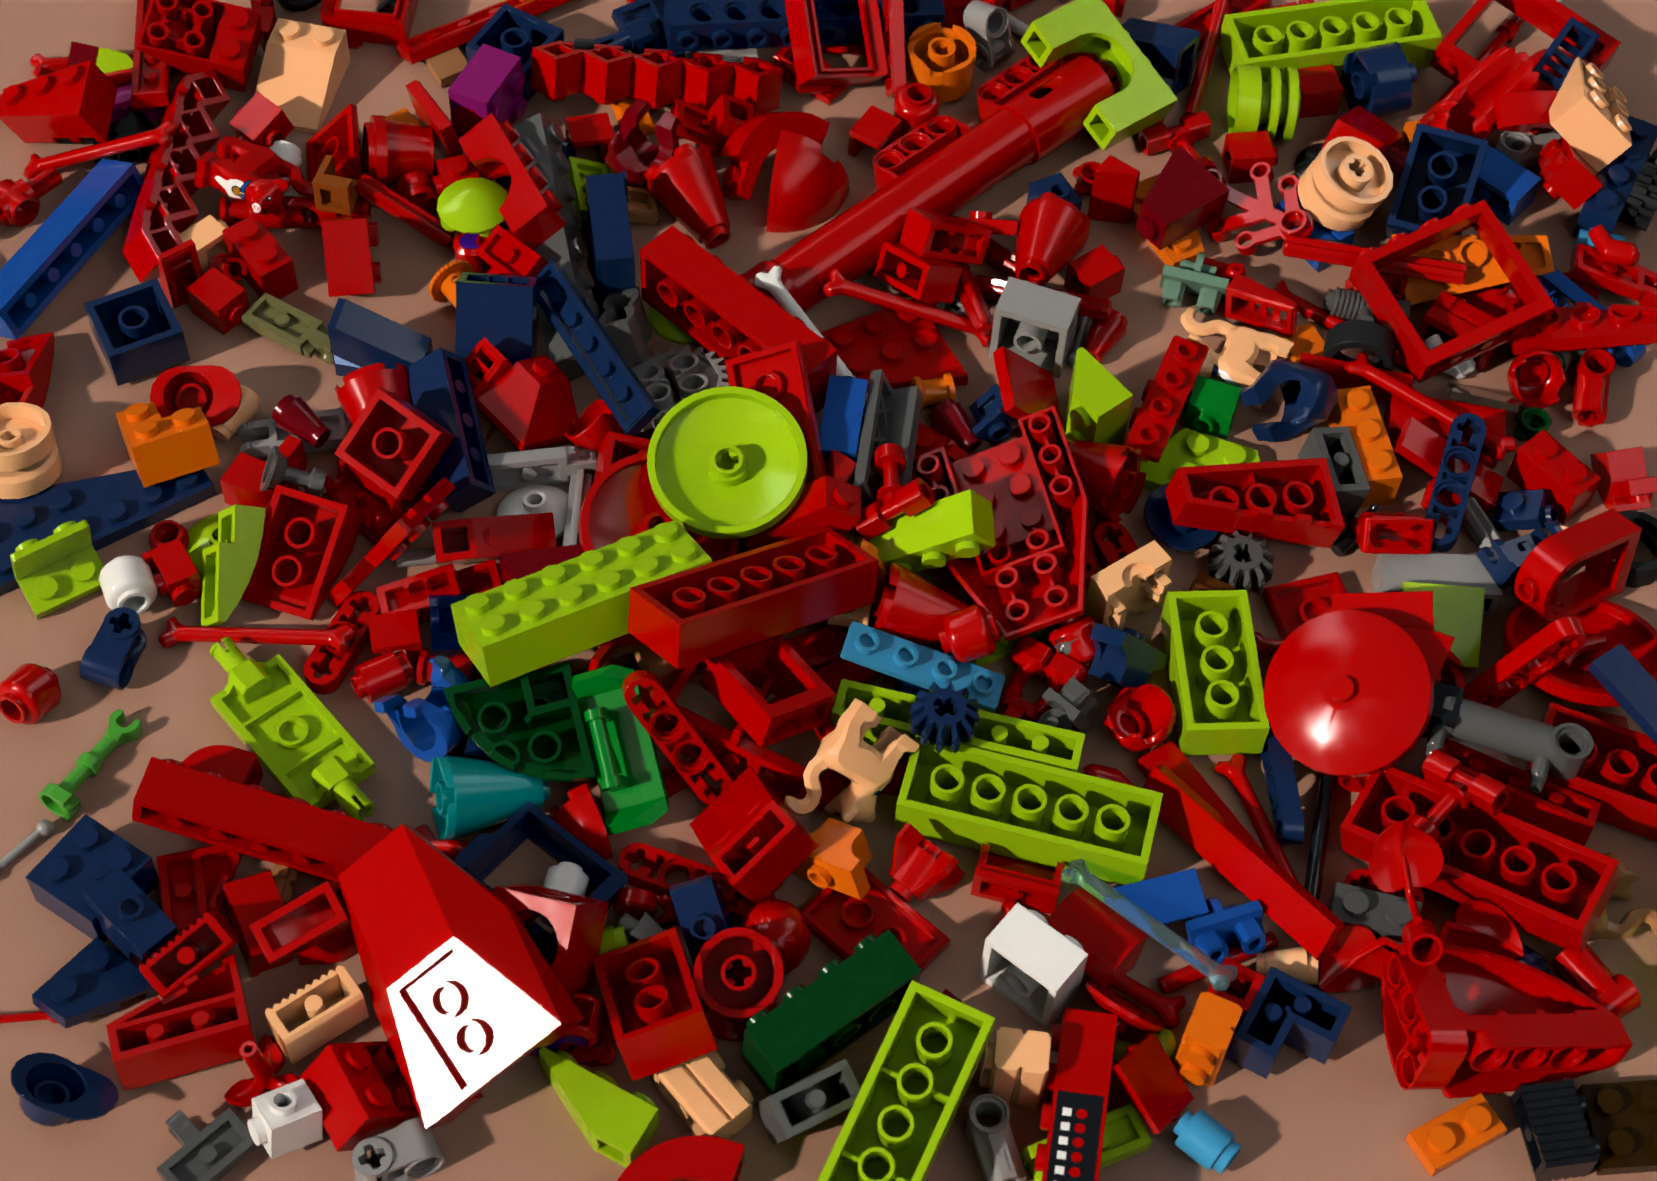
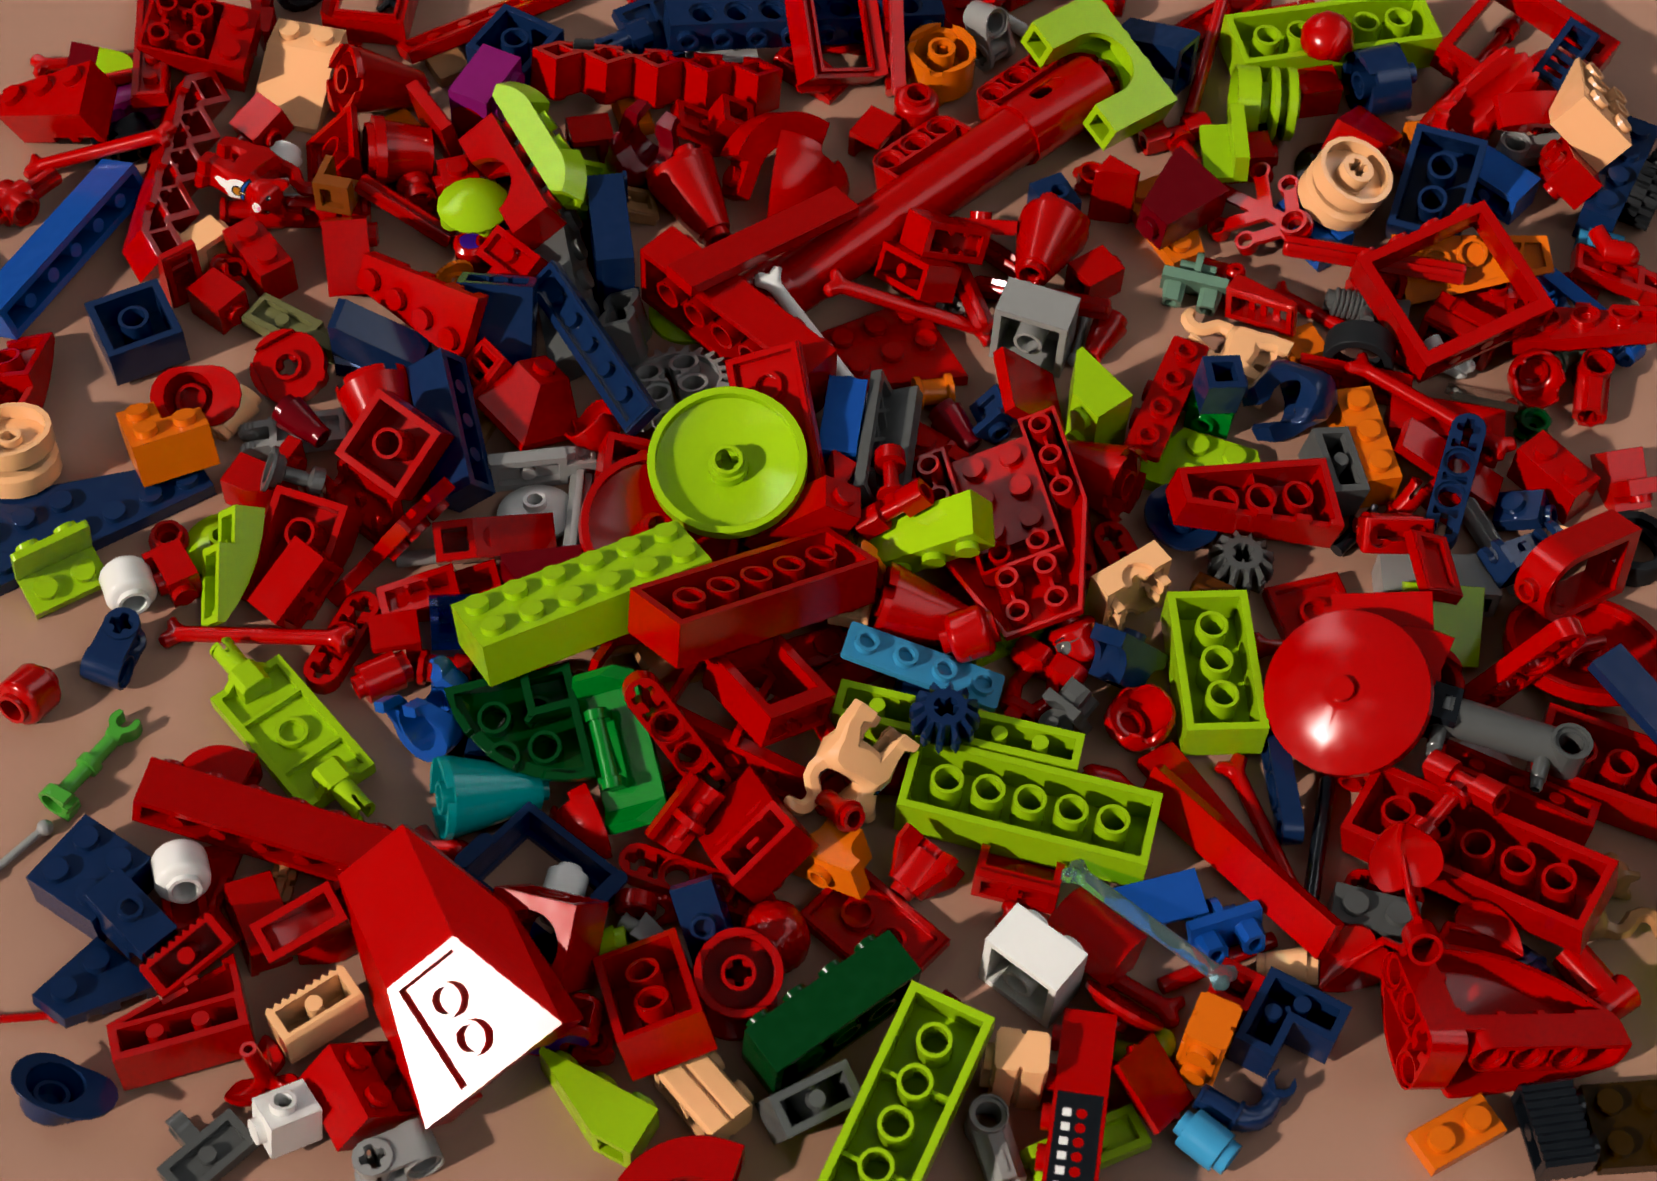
(181, 871): none -> white head
(295, 585): none -> red hinge
(298, 347): none -> red plate
(369, 81): none -> red cone
(432, 307): none -> red wing
(556, 162): none -> lime brick
(685, 814): none -> red hips
(761, 241): none -> red tile
(845, 813): none -> red pin
(1220, 384): none -> dark blue brick
(1226, 147): none -> lime panel
(1244, 1117): none -> dark blue piece
(1327, 36): none -> red hair
(1406, 500): none -> red pin
(1434, 566): none -> red tile

